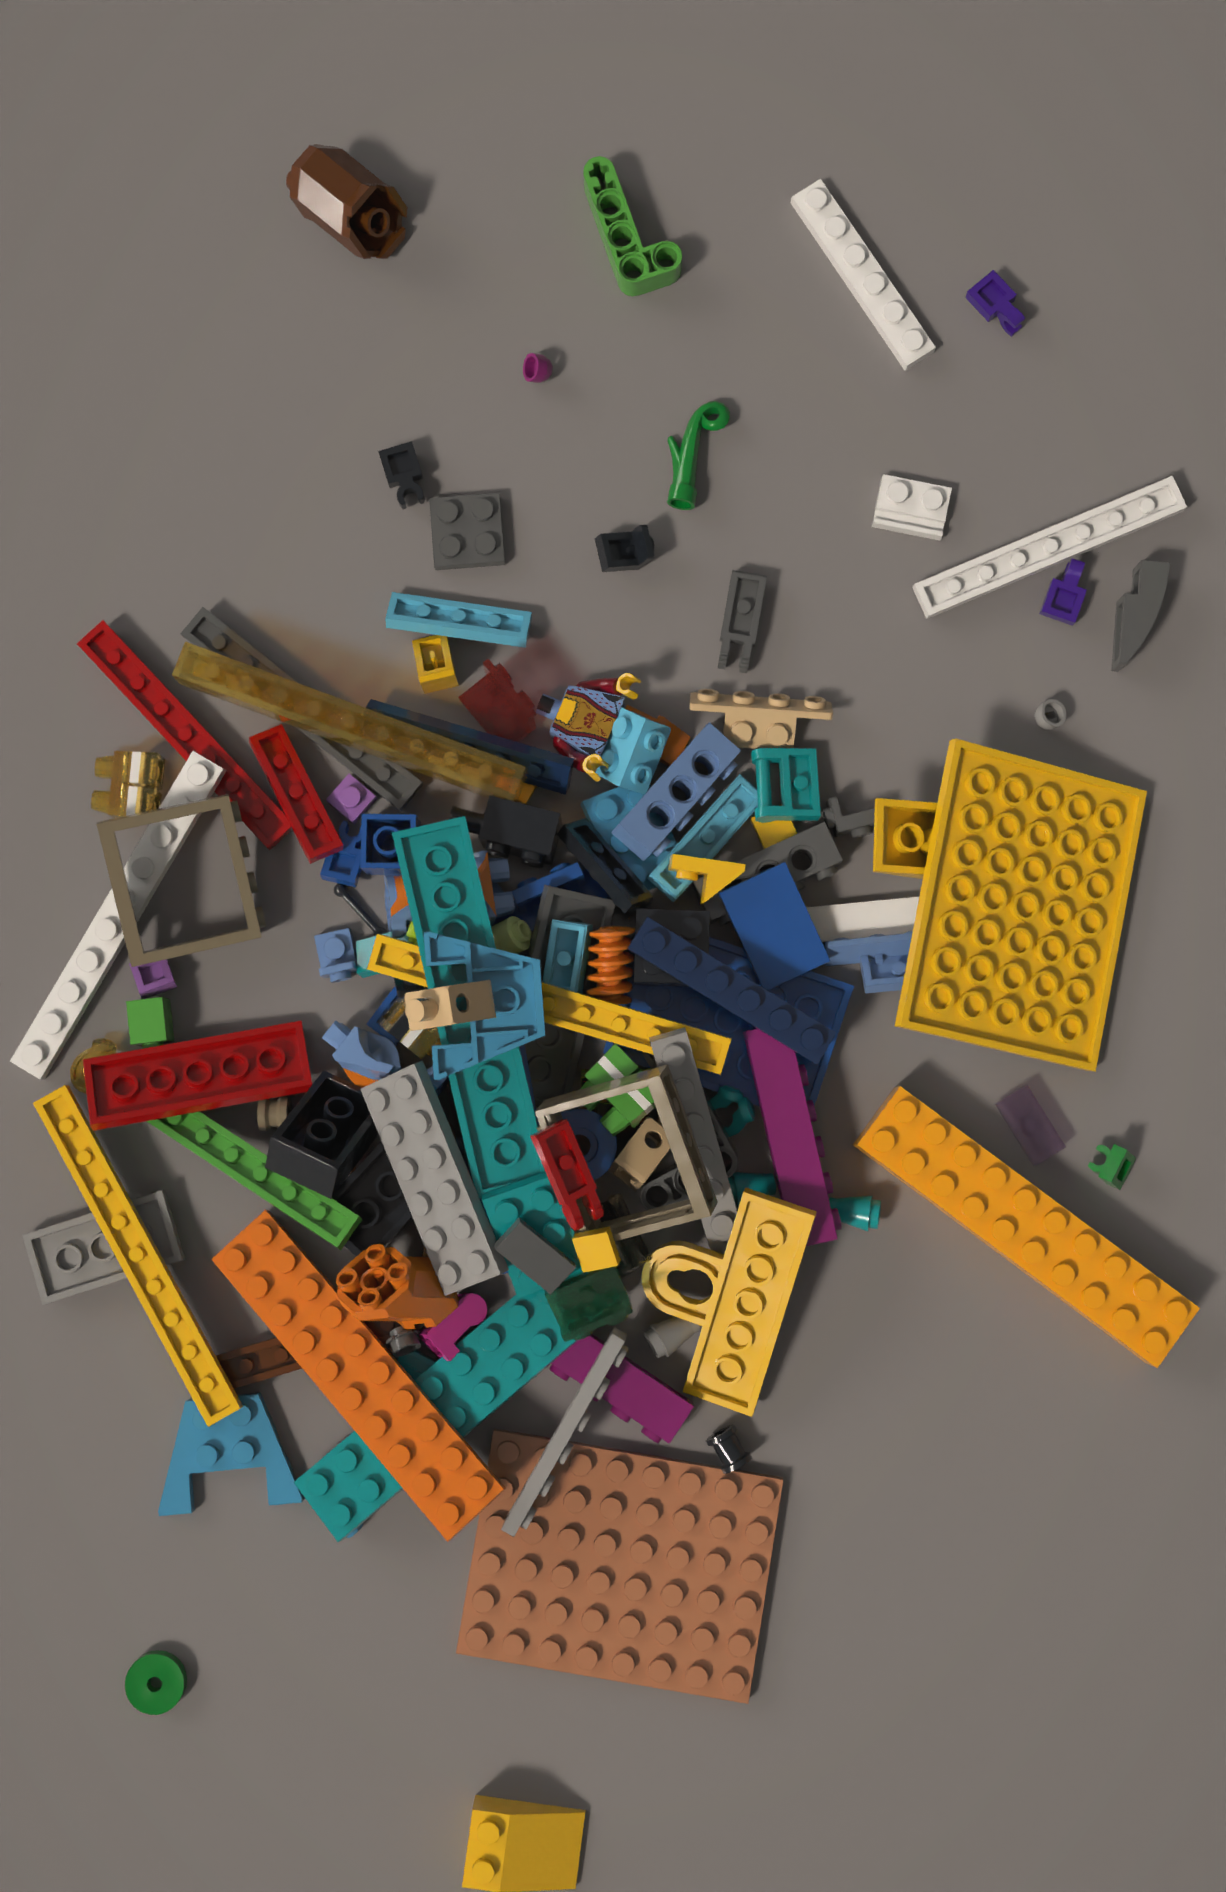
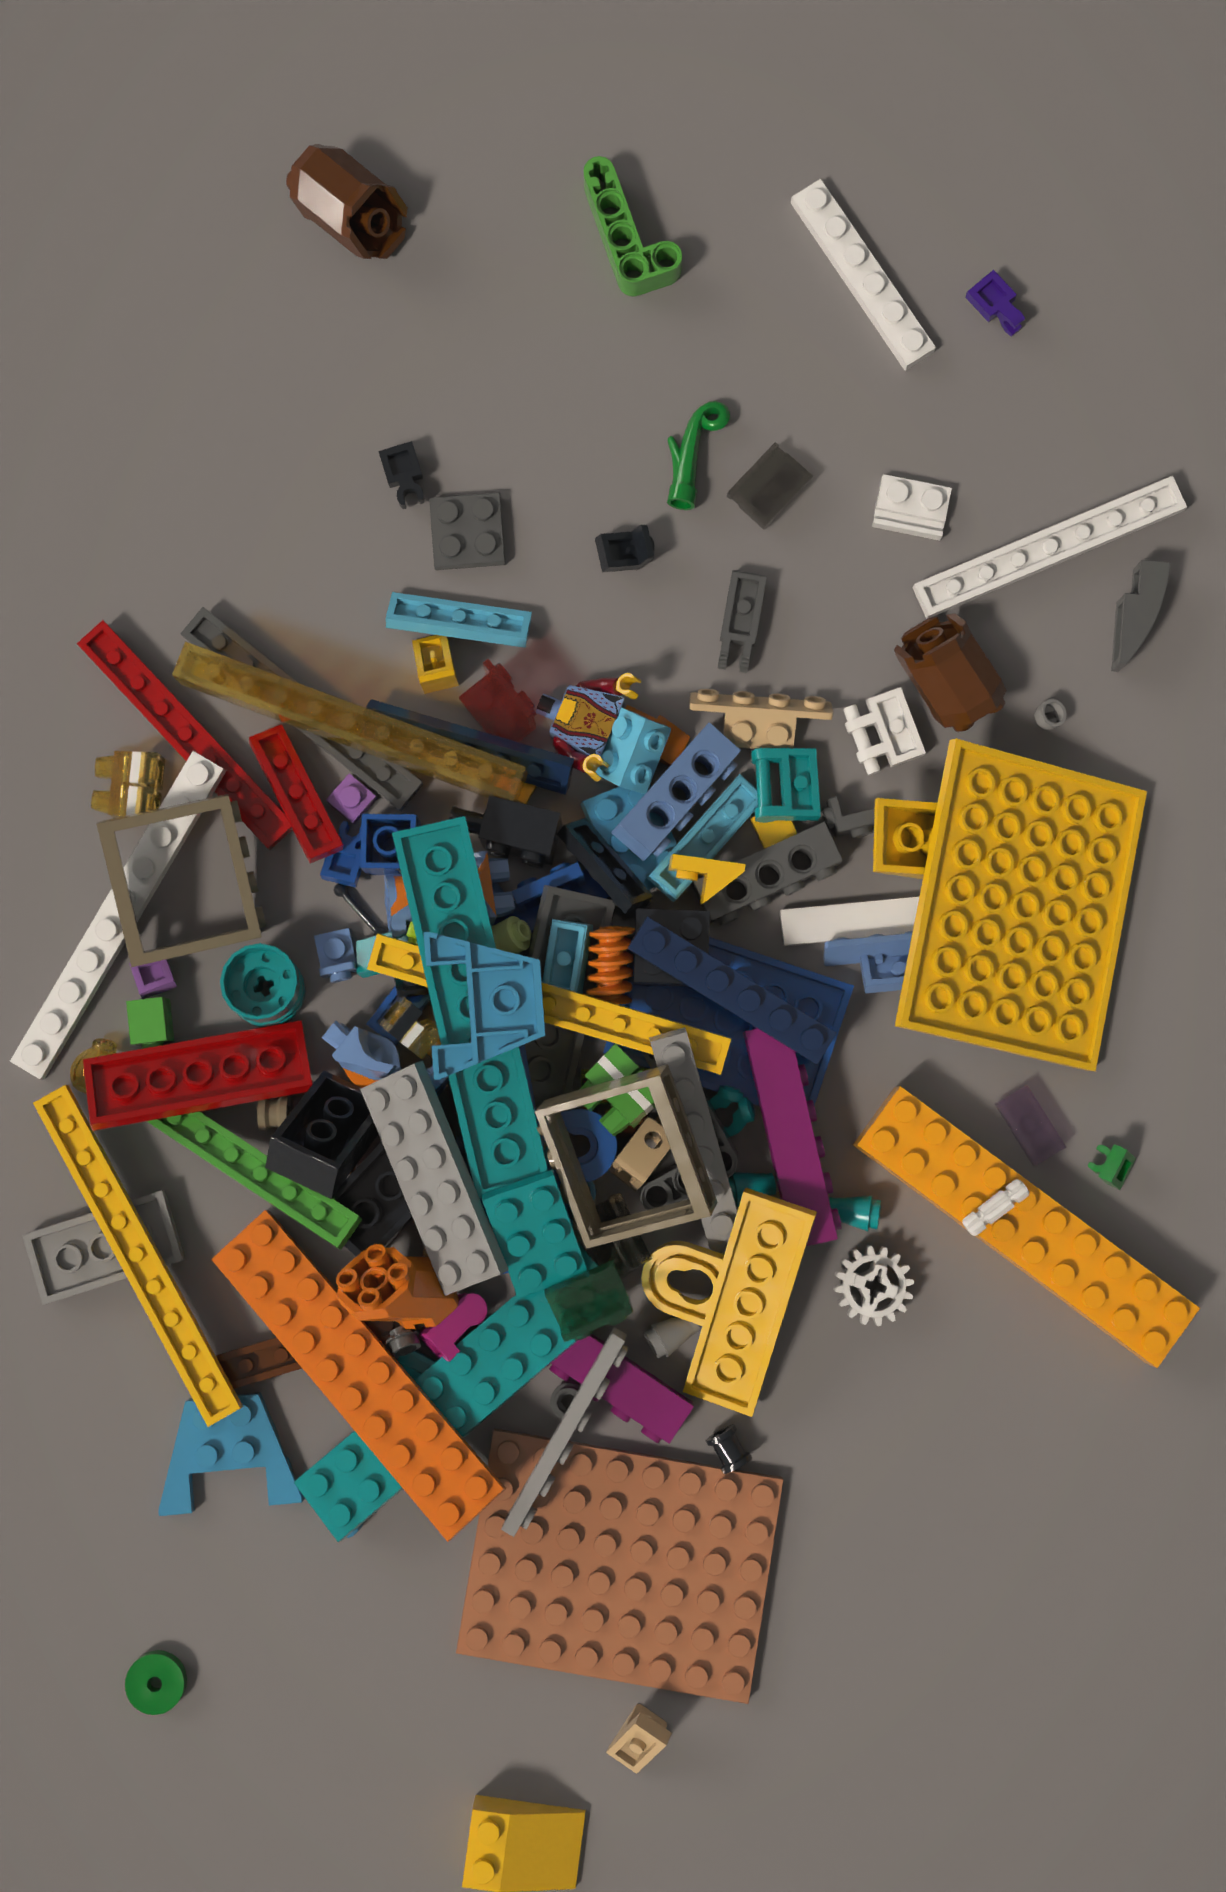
(243, 981): none -> teal wheel
(438, 1005): tan torso -> none
(534, 1255): dark grey tile -> none
(537, 368): magenta hinge -> none
(557, 1395): none -> dark grey plate
(567, 1172): red hinge -> none
(596, 1249): yellow tile -> none
(639, 1739): none -> tan slope
(769, 486): none -> clear smoke plate
(774, 926): blue tile -> none
(870, 1302): none -> white gear
(894, 727): none -> white plate
(951, 672): none -> reddish brown brick
(995, 1207): none -> white axle
(1065, 597): dark purple plate -> none

